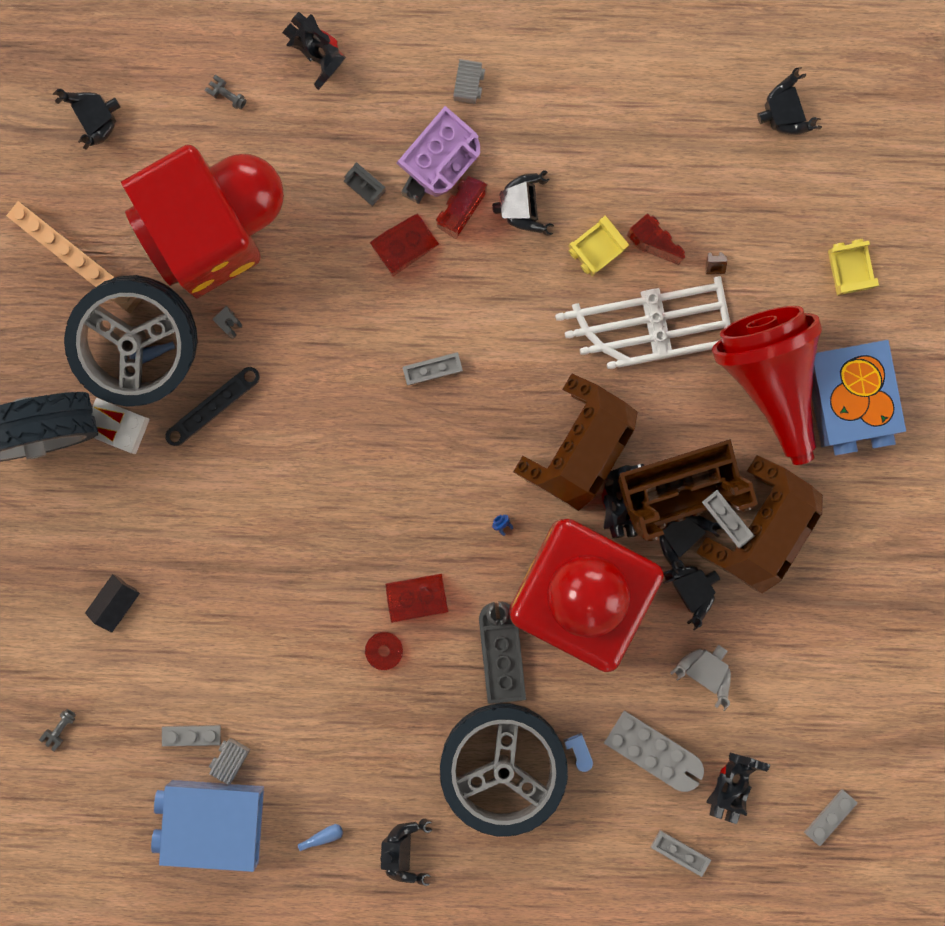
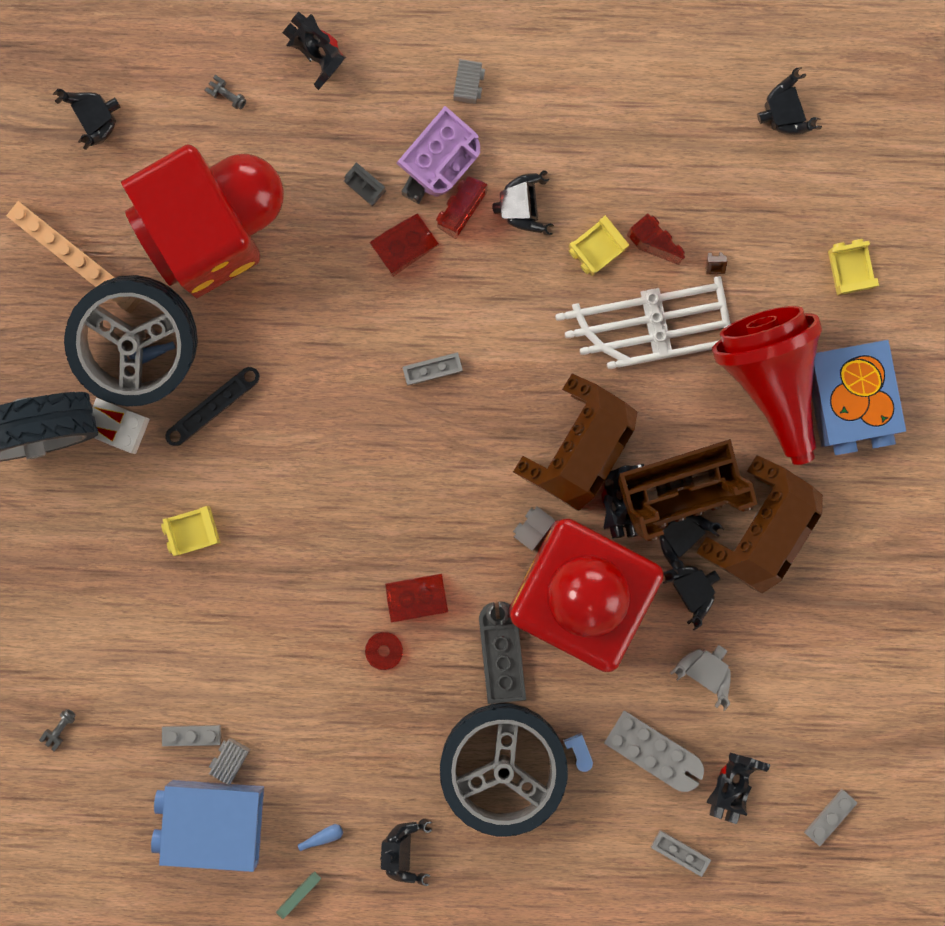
(112, 603): black piece -> none
(190, 531): none -> light yellow panel
(225, 321): dark grey hinge -> none
(298, 895): none -> sand green beam
(501, 522): blue plate -> none
(534, 528): none -> light grey brick
(728, 519): light grey plate -> none

